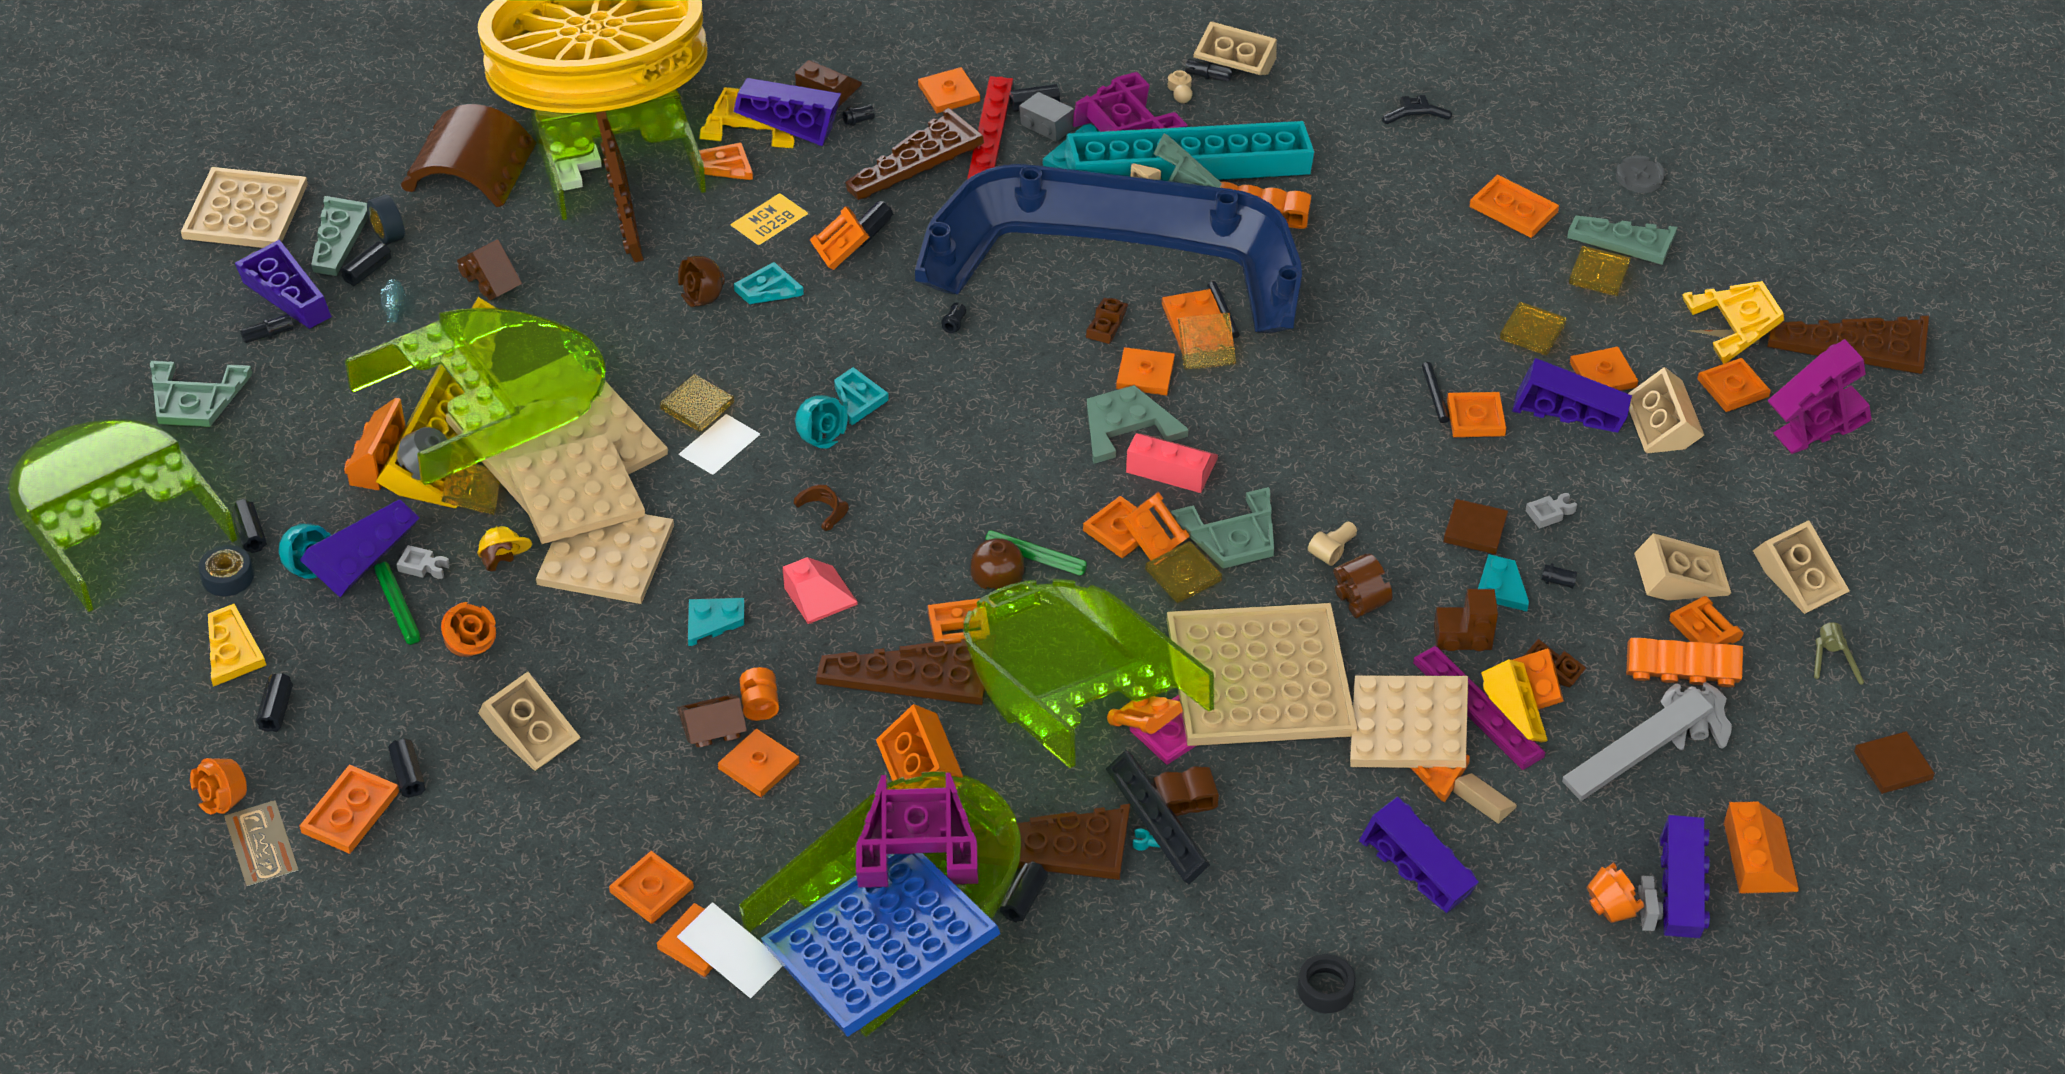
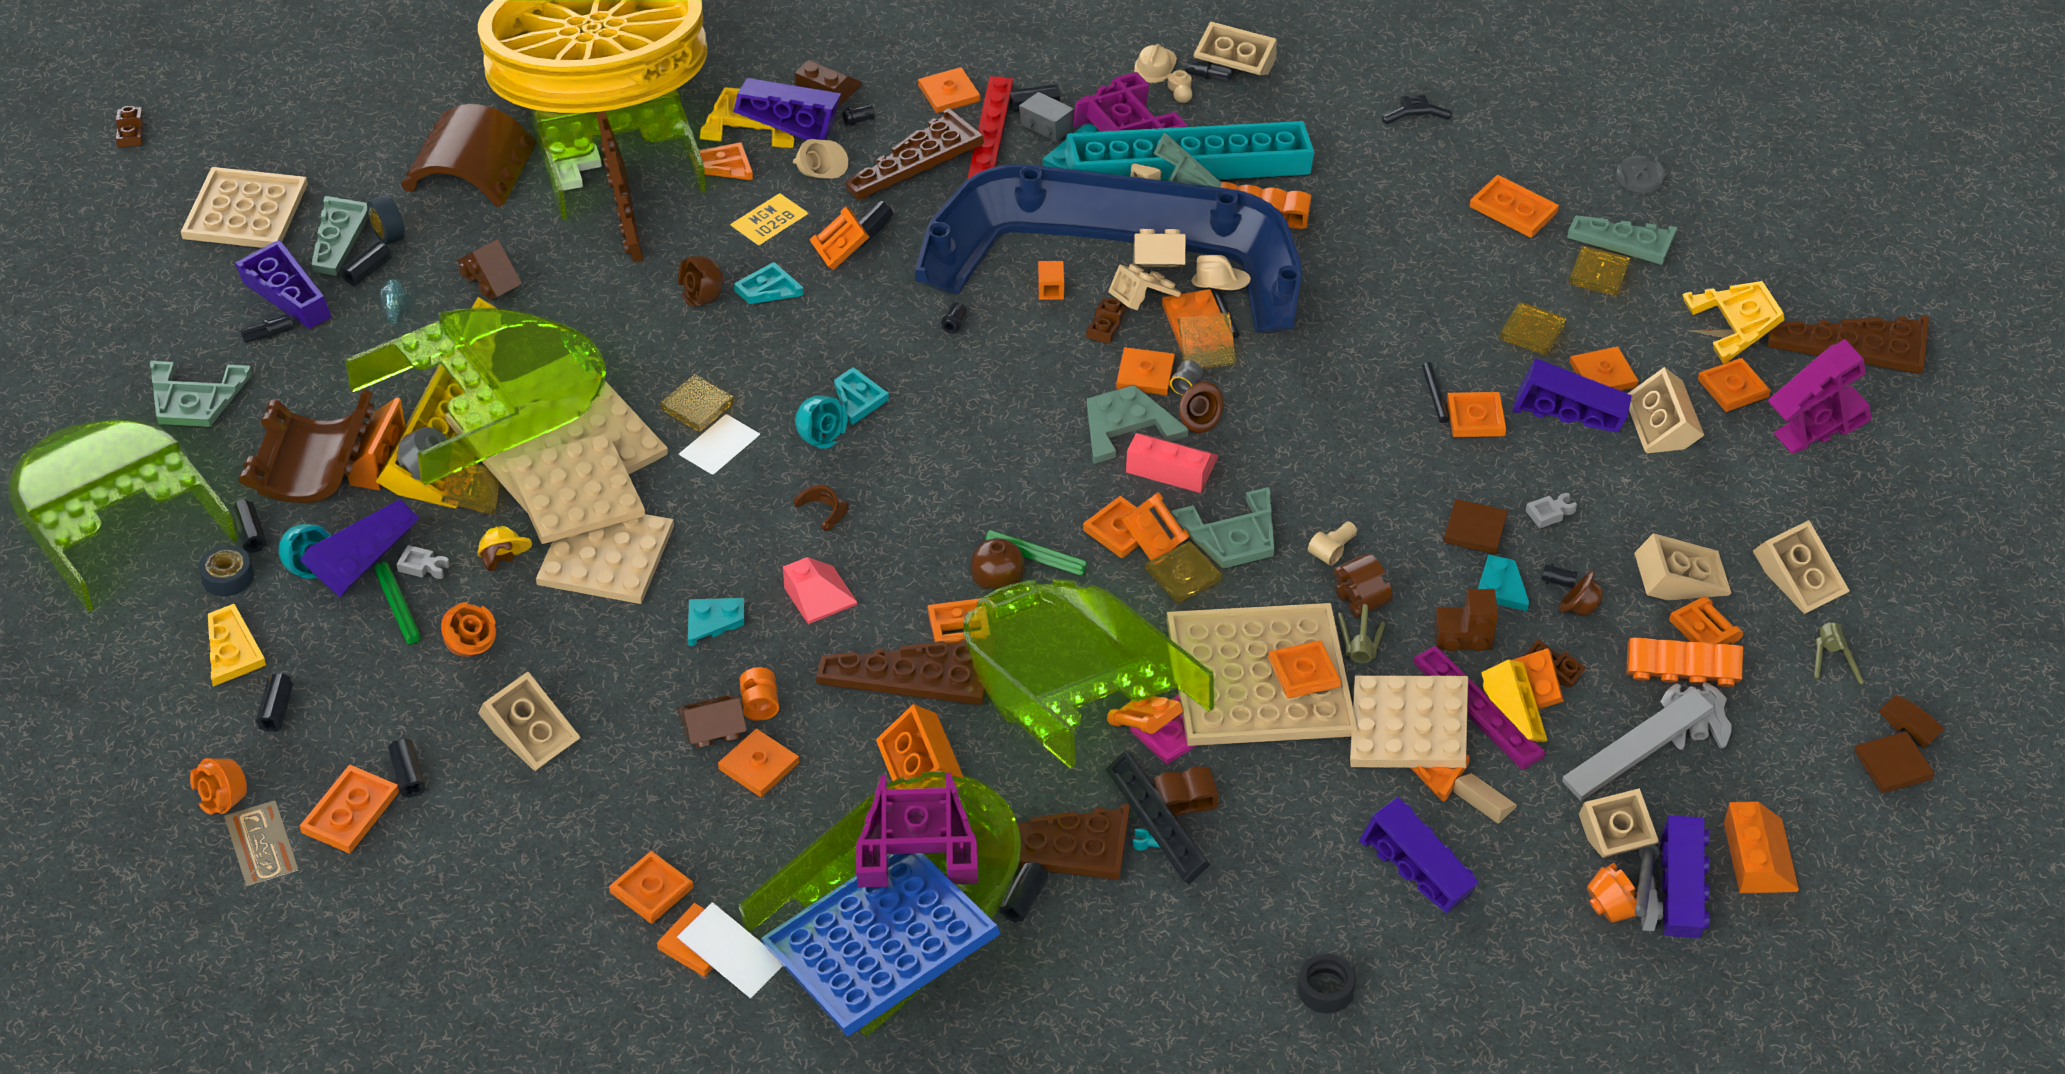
(129, 126): none -> reddish brown slope
(305, 456): none -> reddish brown hinge
(821, 159): none -> tan piece
(1050, 280): none -> orange brick
(1131, 283): none -> tan bracket
(1155, 63): none -> tan piece
(1159, 249): none -> tan slope
(1186, 376): none -> dark grey wheel
(1201, 407): none -> reddish brown hat
(1217, 273): none -> tan piece
(1304, 669): none -> orange plate
(1361, 647): none -> olive plant
(1583, 597): none -> reddish brown hat
(1618, 823): none -> tan slope
(1648, 856): none -> dark grey bar
(1916, 721): none -> reddish brown slope

